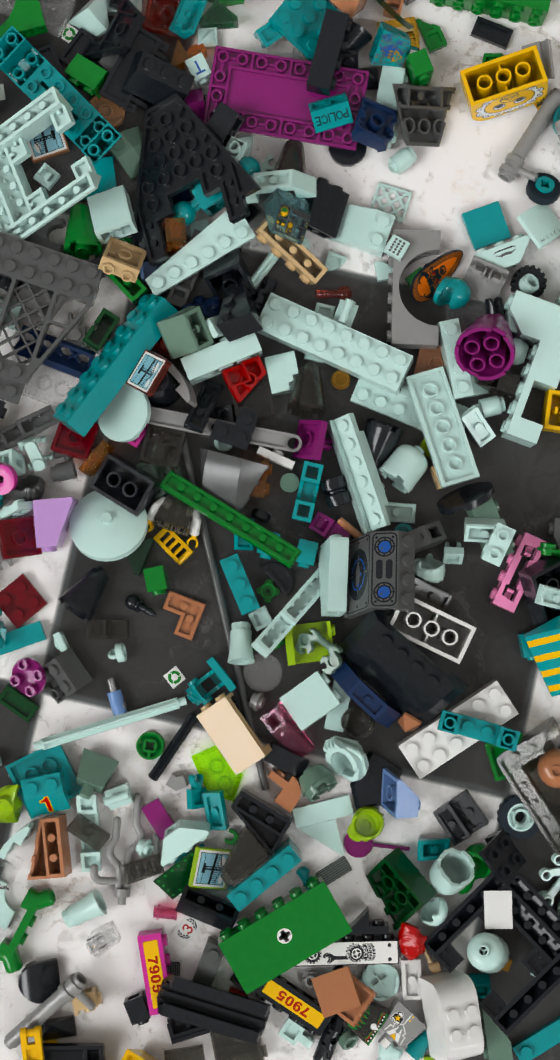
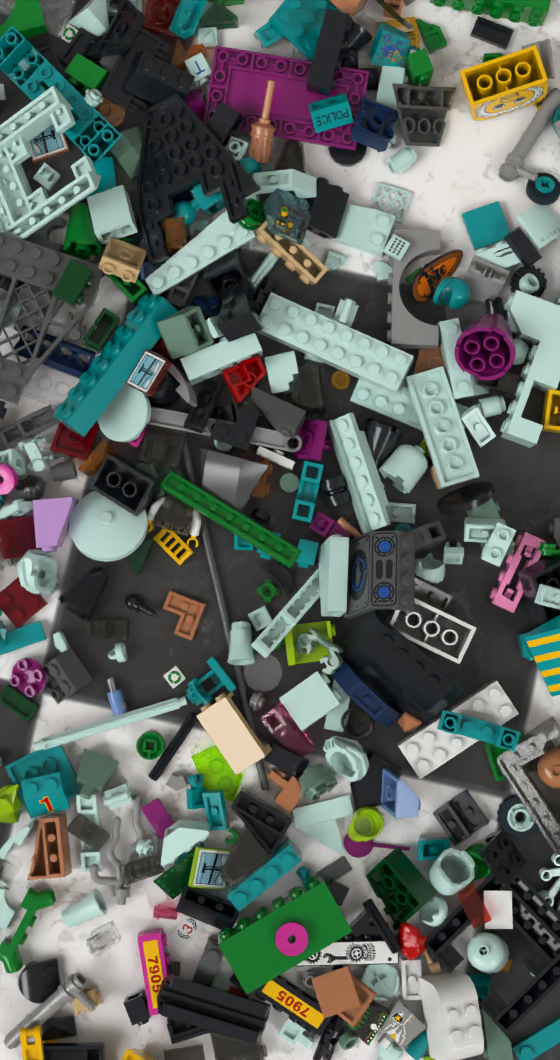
(38, 572): none -> light aqua helmet
(73, 284): none -> dark green piece
(93, 97): none -> light aqua plate
(156, 580): green brick -> none
(239, 584): teal arch -> none
(256, 216): none -> green wheel
(263, 131): none -> nougat piece
(281, 414): none -> dark grey slope
(298, 945): none -> dark pink piece
(338, 891): none -> black tile
(342, 293): clear red bar -> none
(382, 926): none -> black axle
(473, 906): none -> clear red plate
(522, 247): none -> black tile

